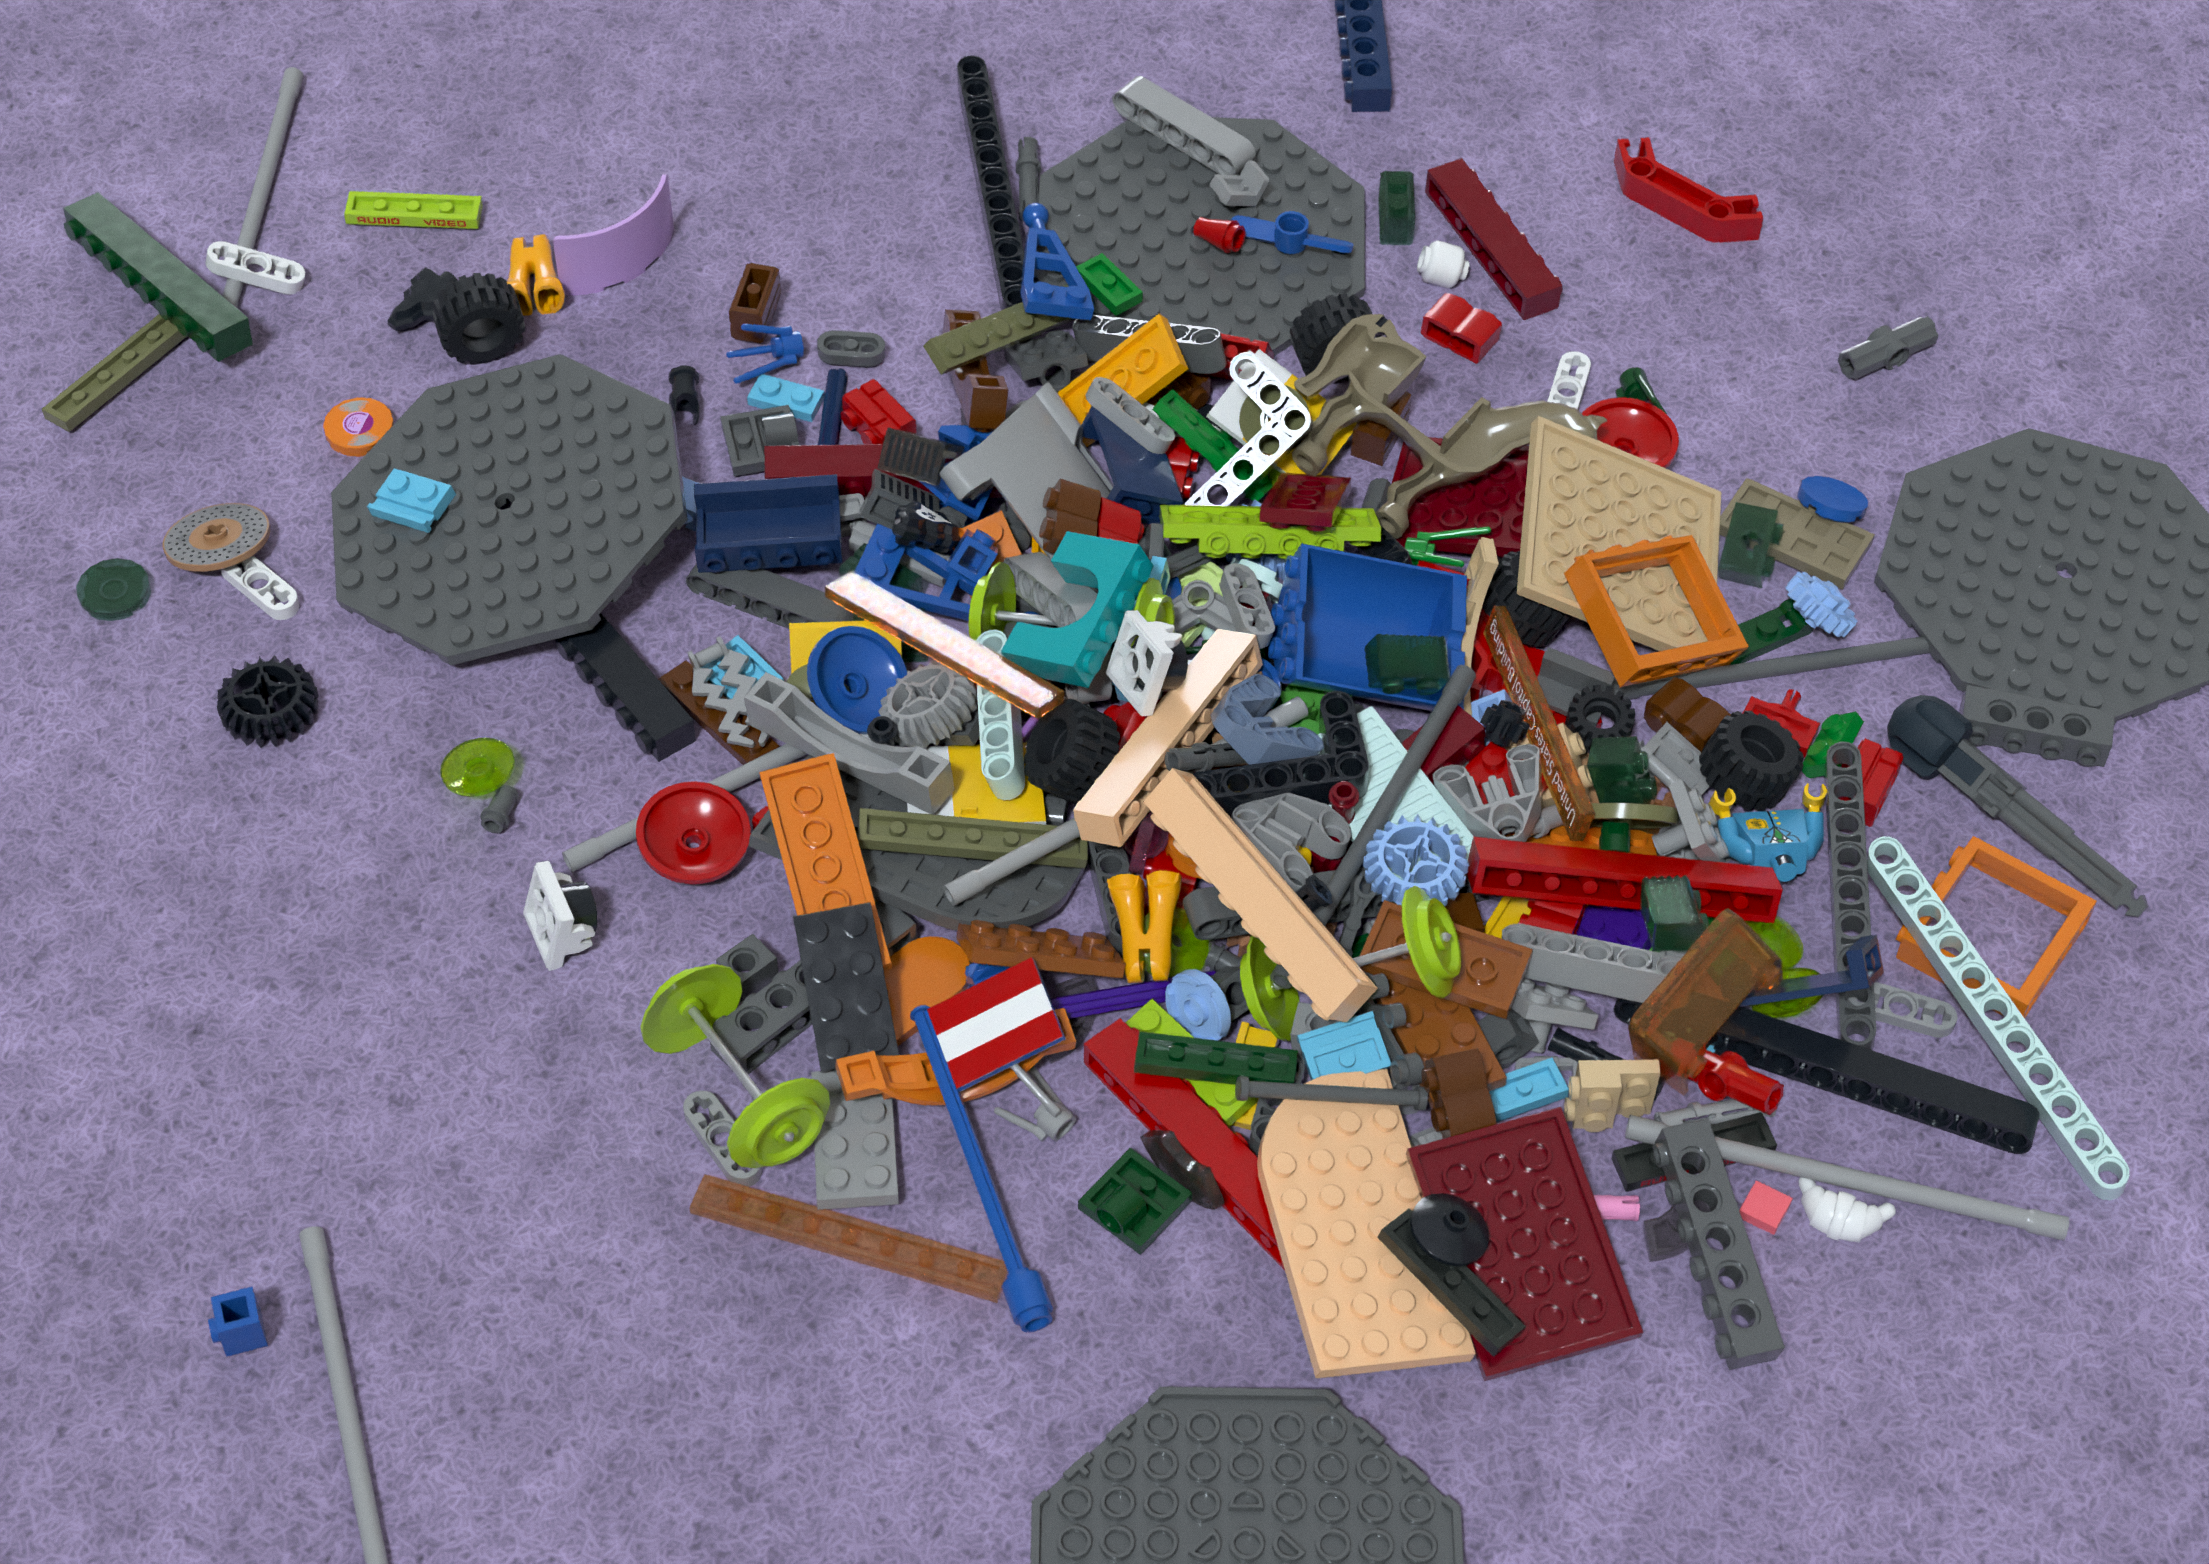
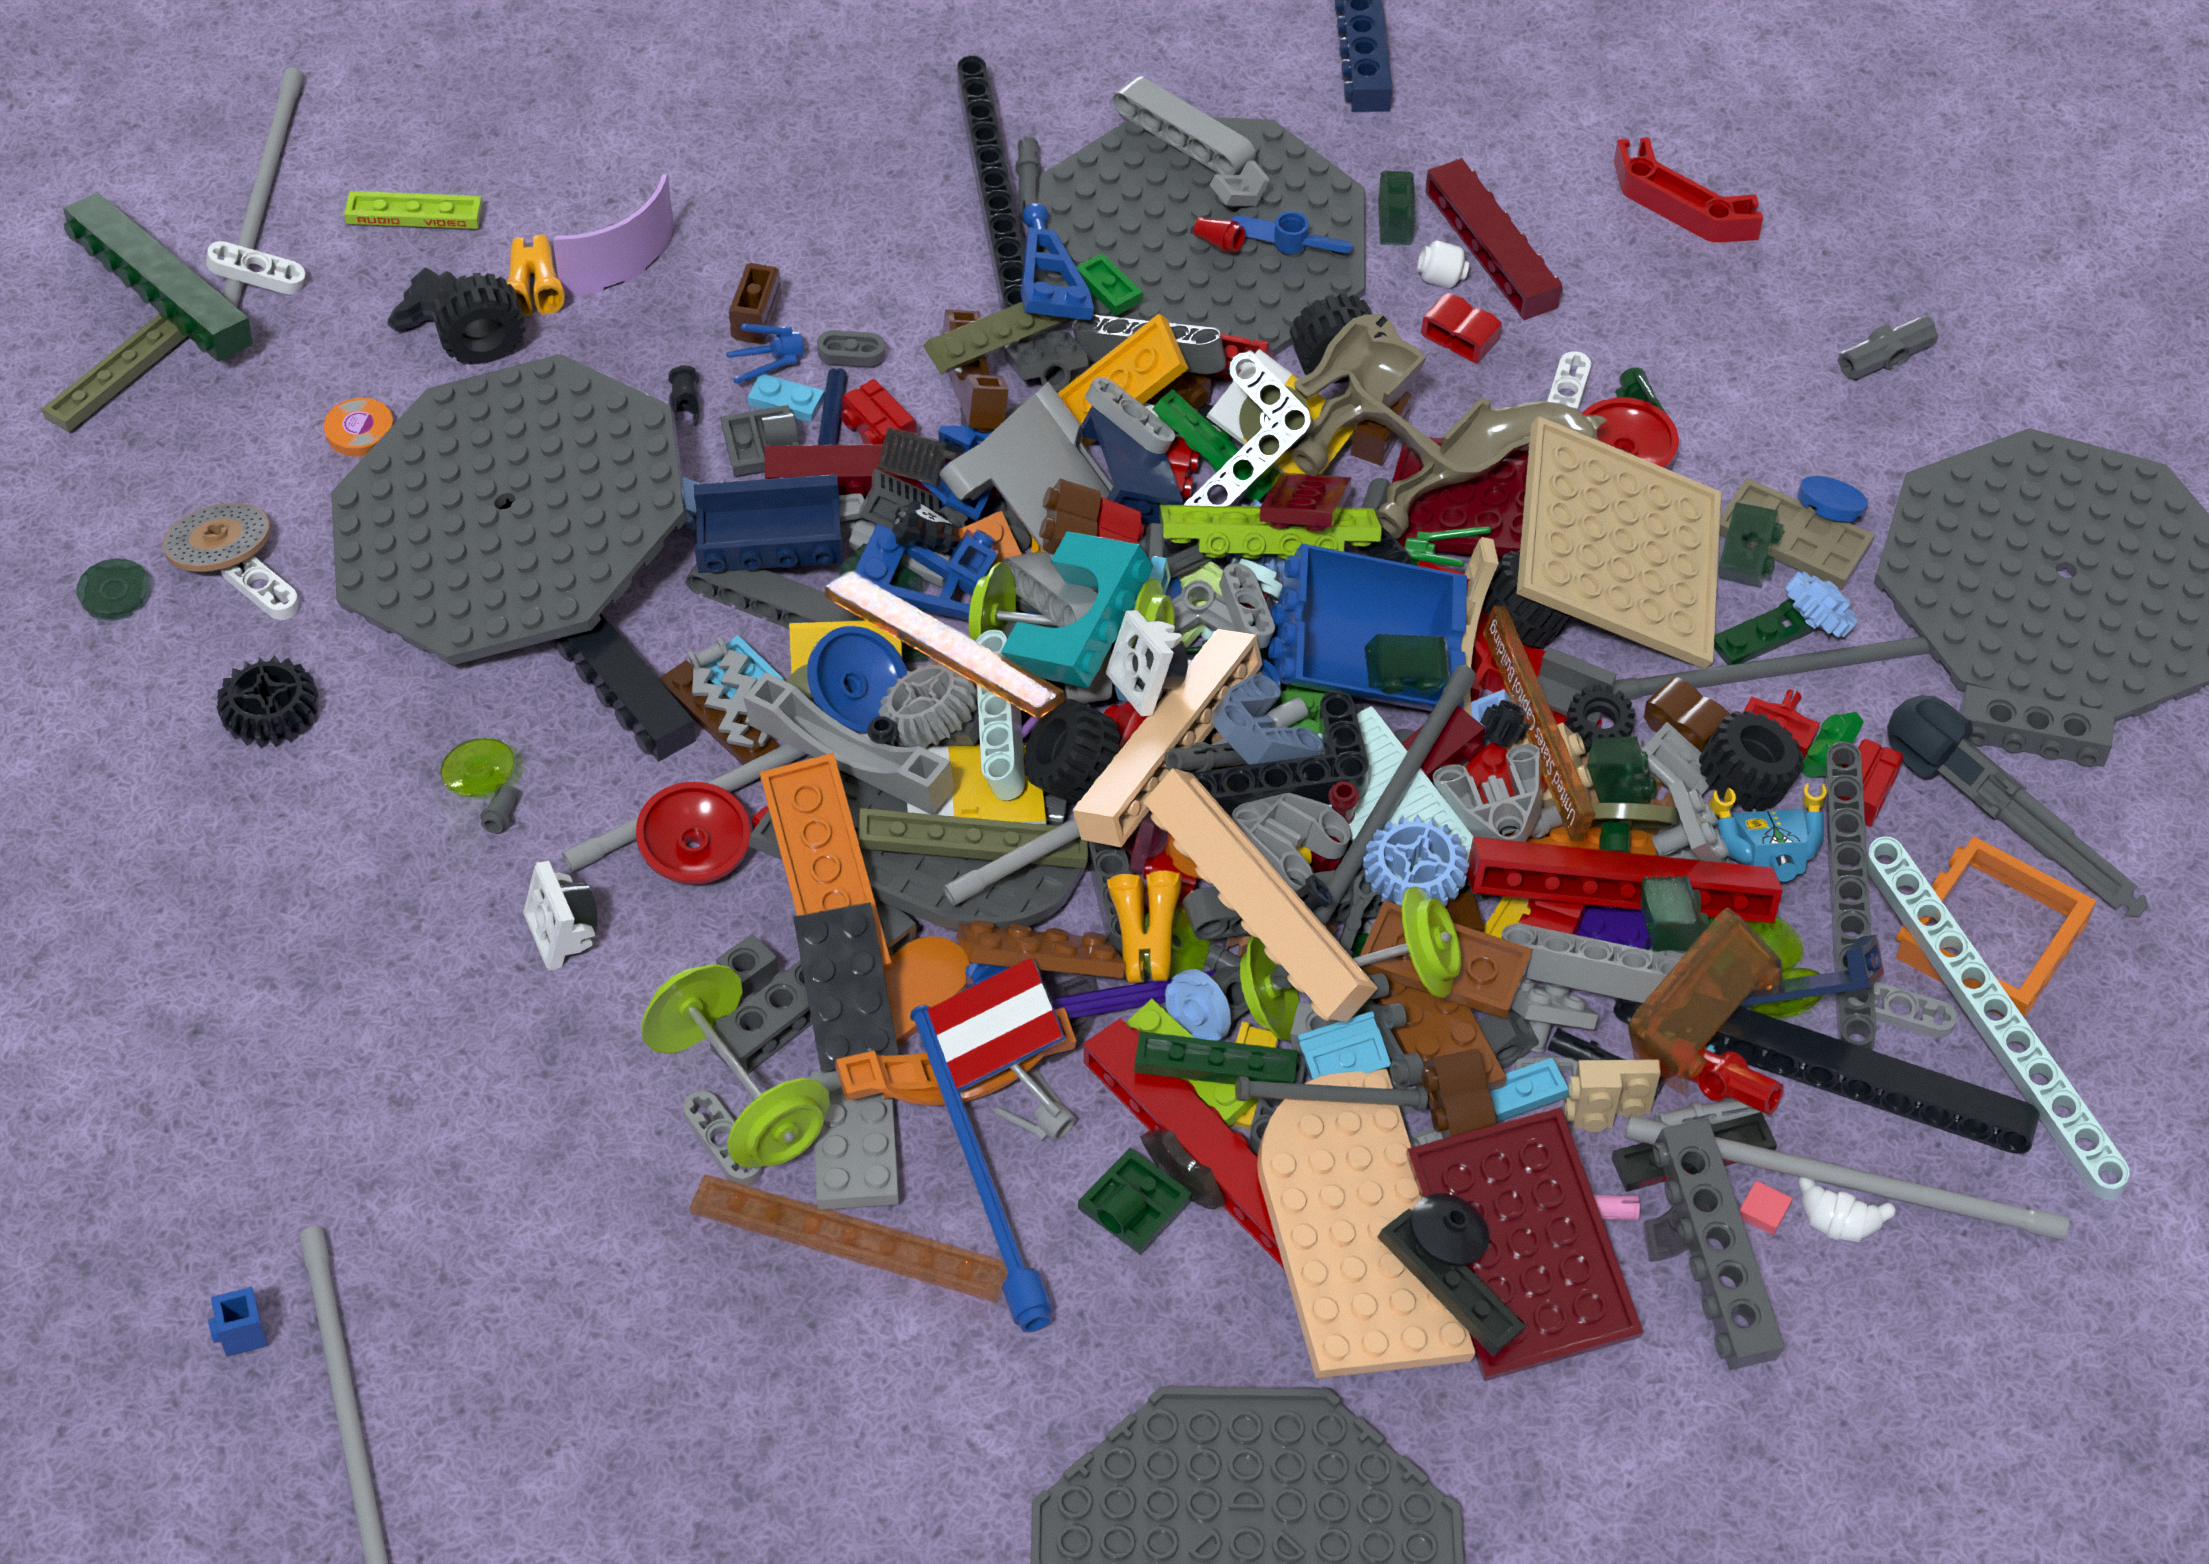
(411, 500): medium azure plate -> none
(1700, 588): orange window -> none

